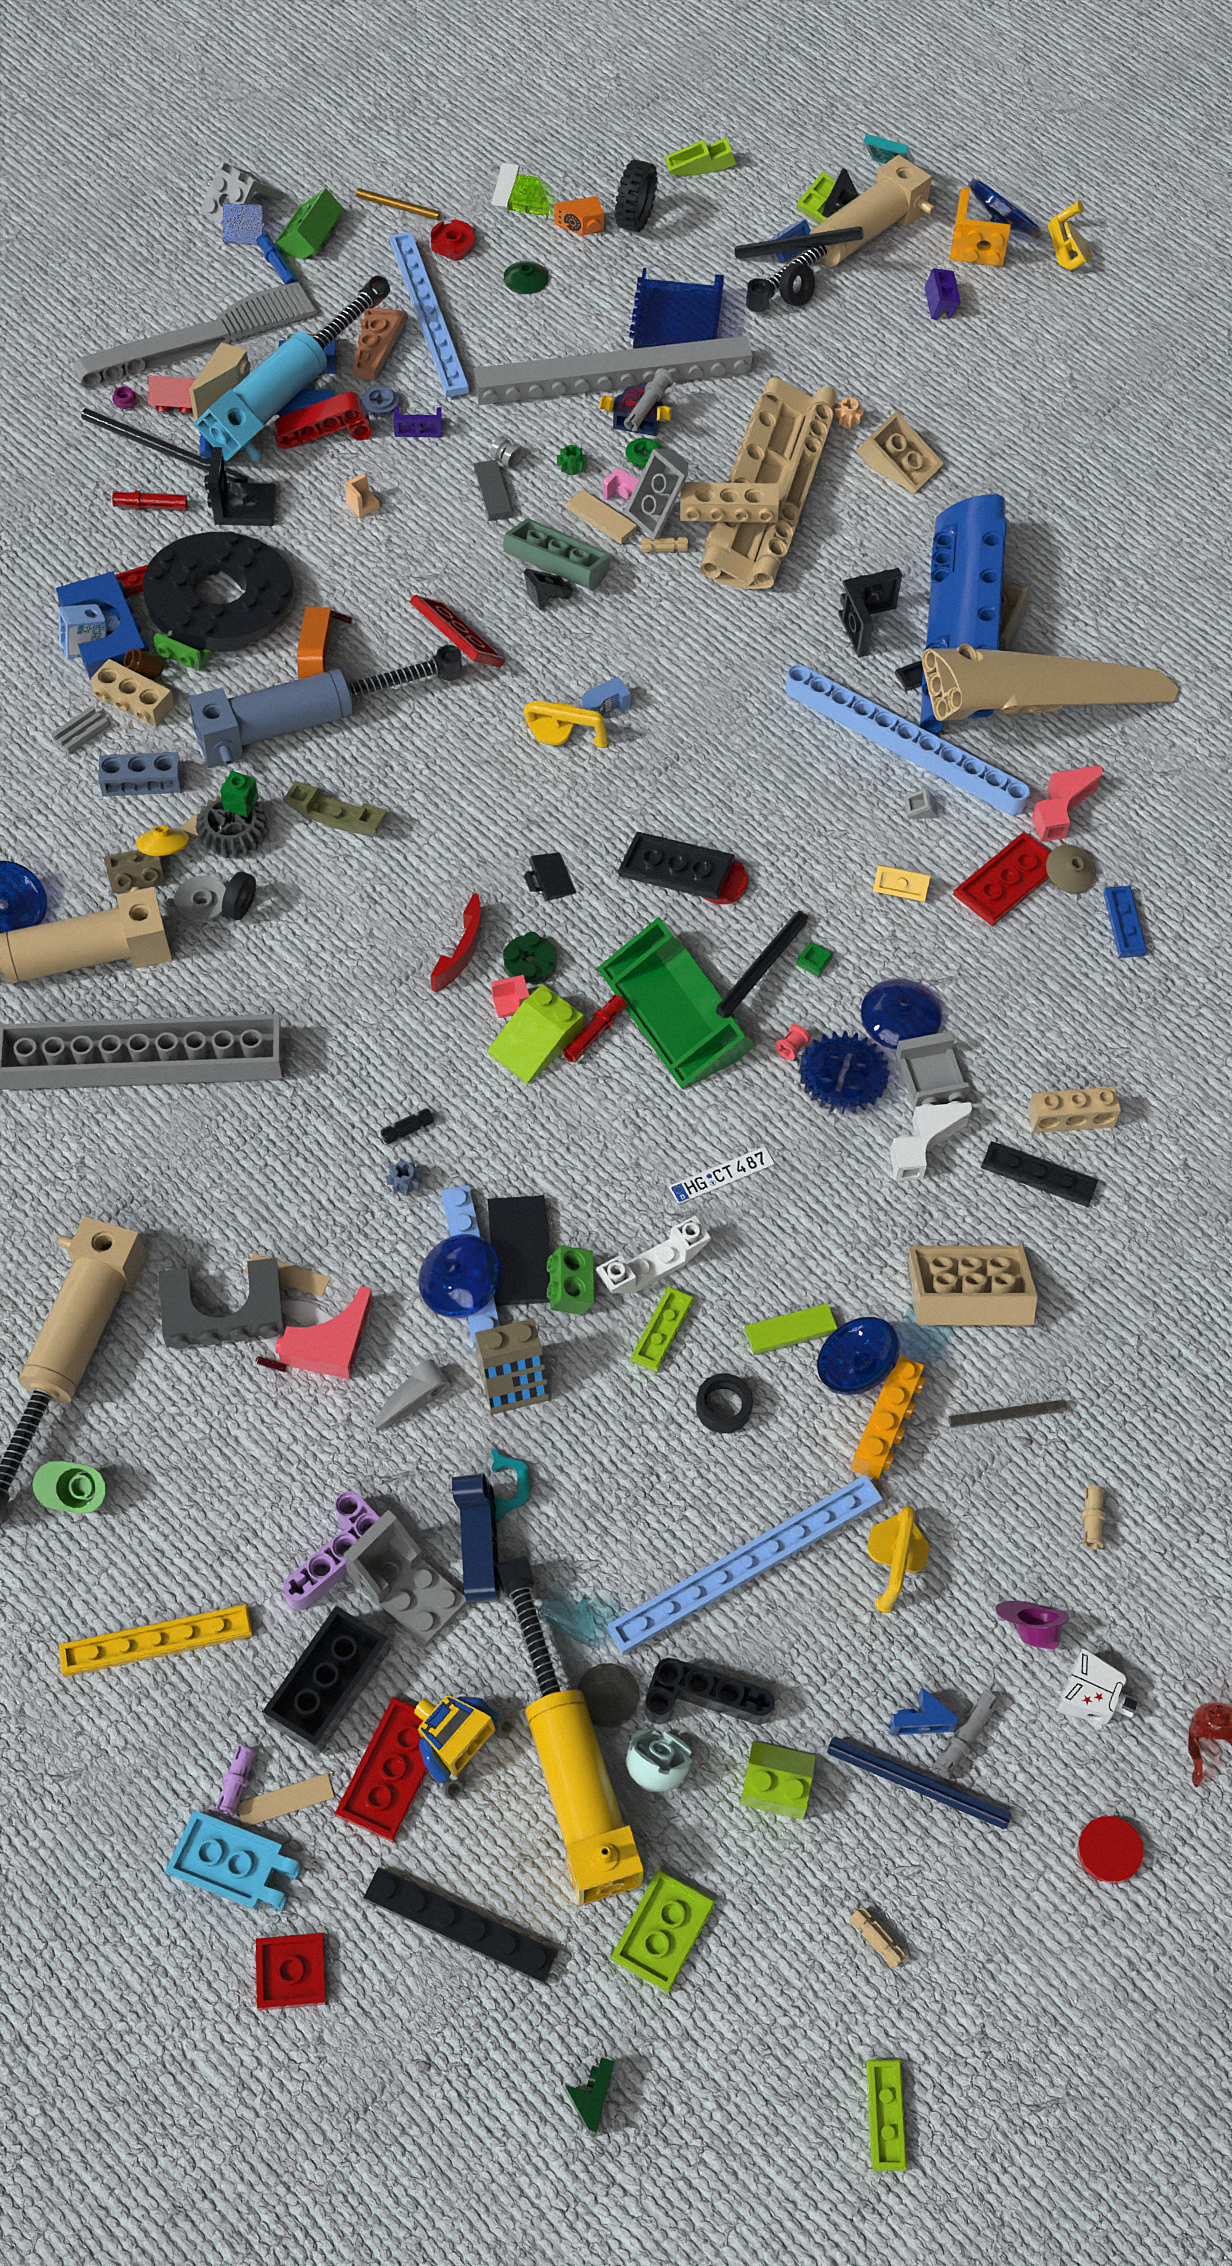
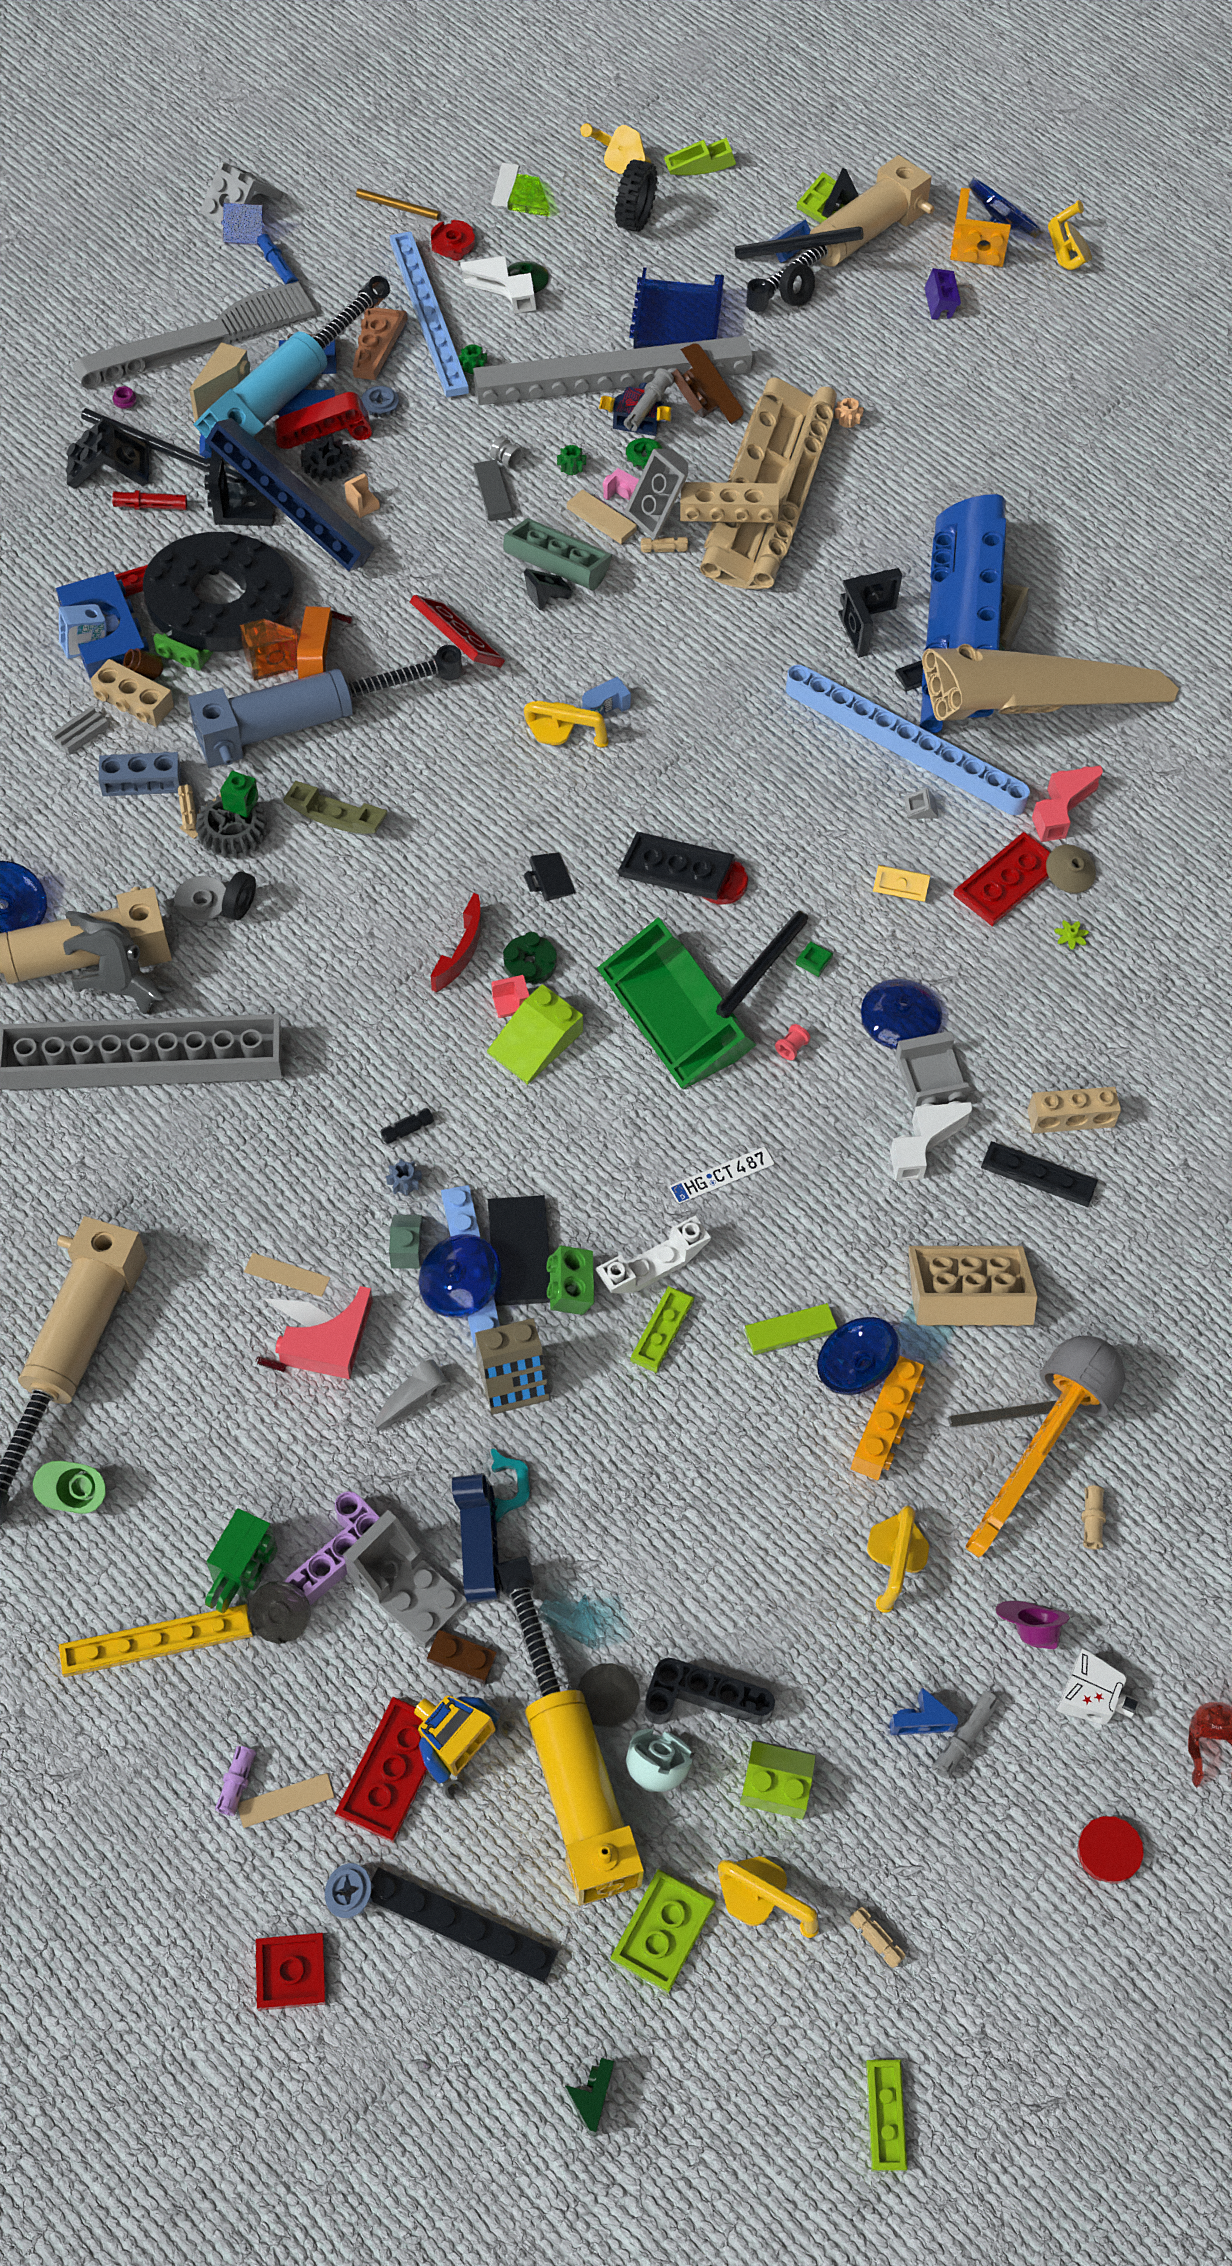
(107, 445): none -> black bracket
(118, 961): none -> dark grey animal
(133, 870): dark tan bracket -> none
(162, 841): yellow dish -> none
(170, 392): slope -> none
(187, 806): none -> tan axle
(230, 1862): medium azure tile -> none
(239, 1559): none -> green brick
(258, 1316): dark grey arch -> none
(269, 648): none -> clear orange slope
(279, 1612): none -> clear smoke tile
(289, 494): none -> dark blue brick
(310, 226): bright green slope -> none
(326, 458): none -> black gear
(326, 1680): black brick -> none
(340, 1882): none -> sand blue gear
(405, 1241): none -> sand green slope
(418, 424): dark purple hinge -> none
(461, 1657): none -> reddish brown plate
(472, 357): none -> green gear
(492, 276): none -> white arch
(580, 215): orange slope -> none
(601, 1020): red pin -> none
(622, 147): none -> yellow piece
(705, 387): none -> reddish brown plate
(731, 1383): black tyre -> none
(743, 1564): light blue plate -> none
(756, 1887): none -> yellow piece
(869, 1078): clear blue gear -> none
(885, 150): teal tile -> none
(900, 454): tan slope -> none
(919, 1782): dark blue axle -> none
(1071, 934): none -> lime plant
(1085, 1377): none -> piece
(1124, 921): blue tile -> none

